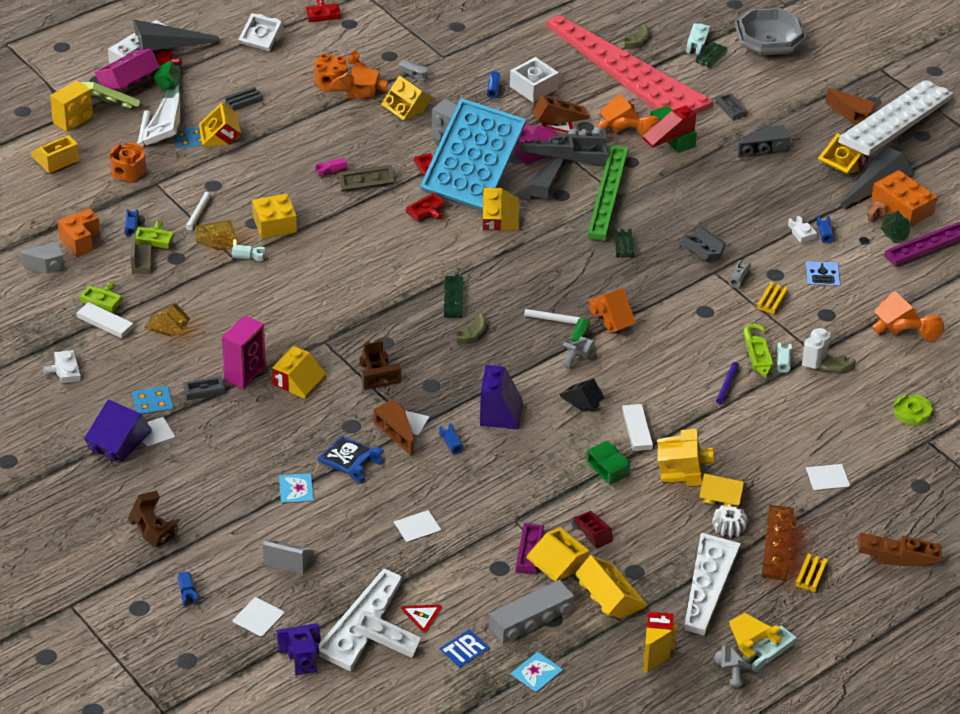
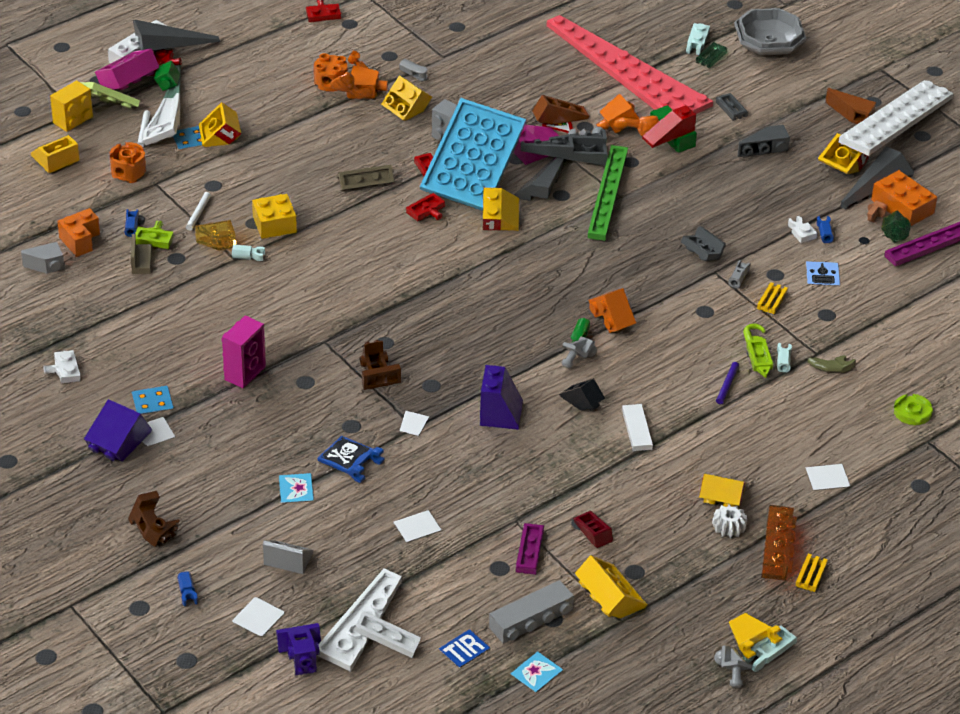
(102, 297): lime plate -> none
(105, 320): white tile -> none
(169, 321): clear yellow slope -> none
(204, 388): dark grey tile -> none
(243, 98): dark grey tile -> none
(261, 32): white plate -> none
(297, 372): yellow slope -> none
(331, 167): dark pink bar -> none
(393, 421): dark orange slope -> none
(422, 615): sticker -> none
(451, 439): blue bar -> none
(453, 296): clear green tile -> none
(472, 333): olive piece -> none
(493, 84): blue bar -> none
(534, 79): white brick -> none
(551, 316): white bar -> none
(558, 554): yellow slope -> none
(608, 462): green brick -> none
(623, 234): clear green tile -> none
(635, 41): olive piece -> none
(659, 639): yellow slope -> none
(682, 458): yellow piece -> none
(710, 575): white wing -> none
(816, 348): white brick -> none
(899, 315): orange torso -> none
(902, 553): dark orange slope -> none

